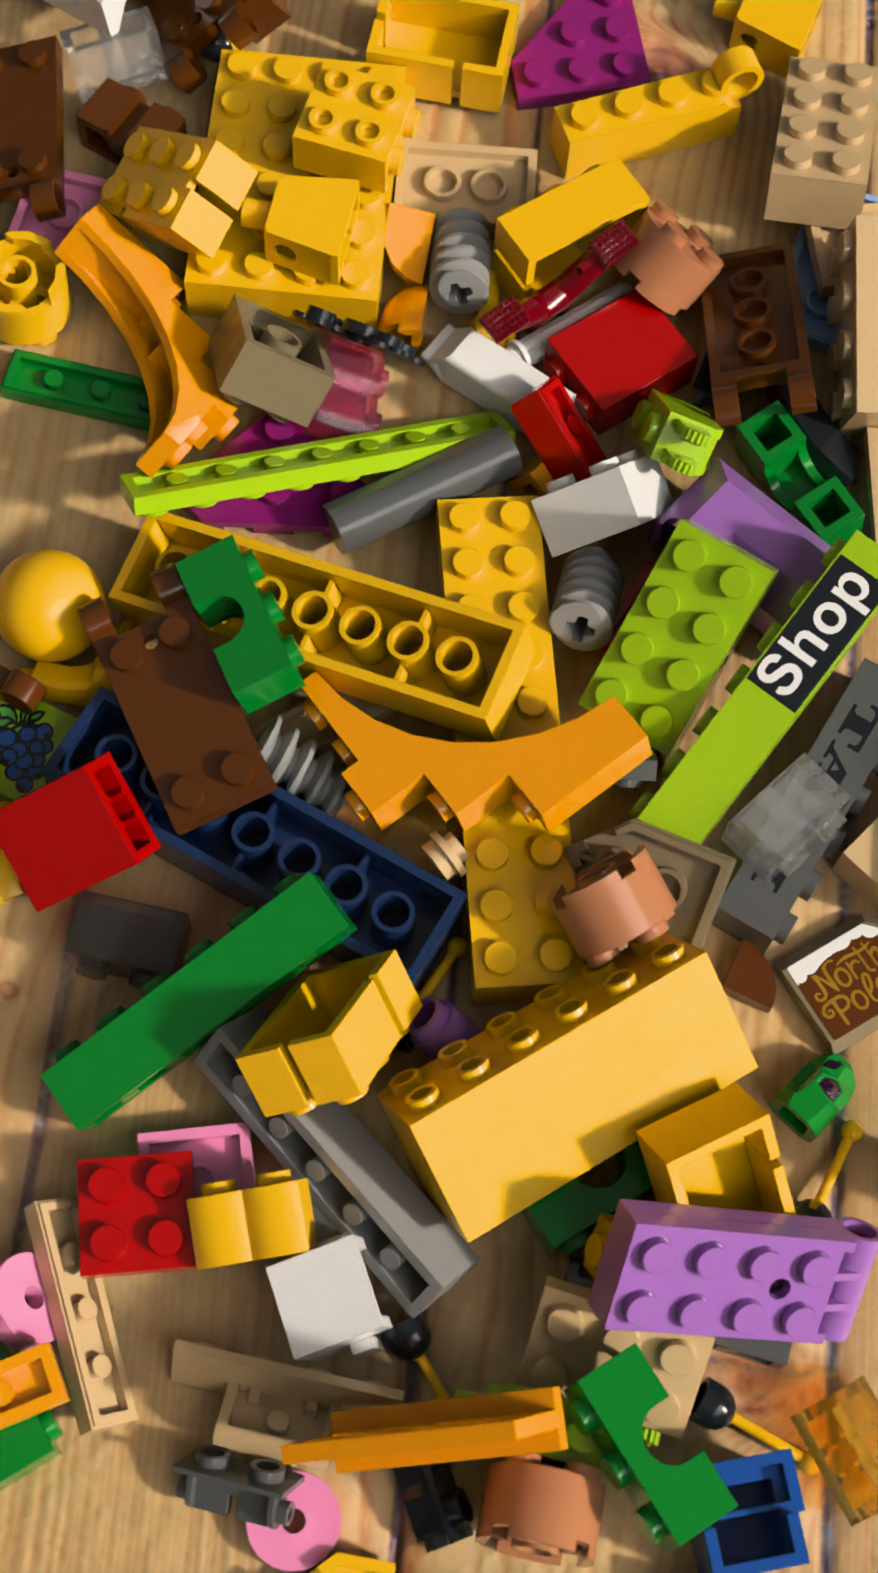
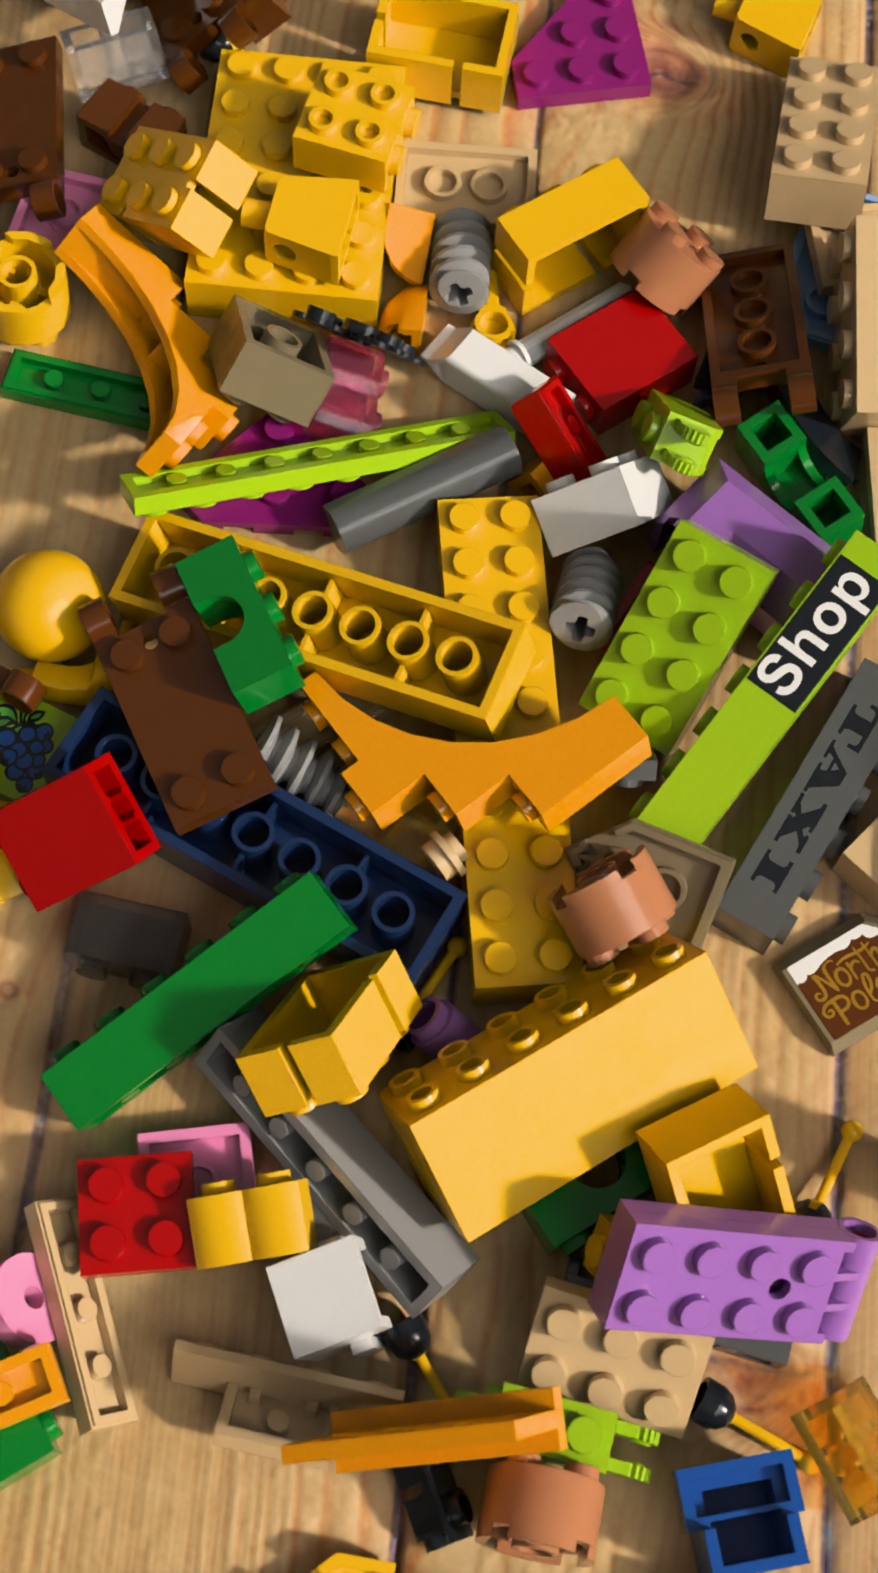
(214, 1476): dark grey hinge -> none
(314, 1542): bright pink piece -> none
(556, 296): dark red piece -> none
(655, 115): yellow hinge -> none
(669, 1499): green arch -> none
(751, 978): reddish brown tile -> none
(786, 818): clear brick -> none
(815, 1095): green rock -> none

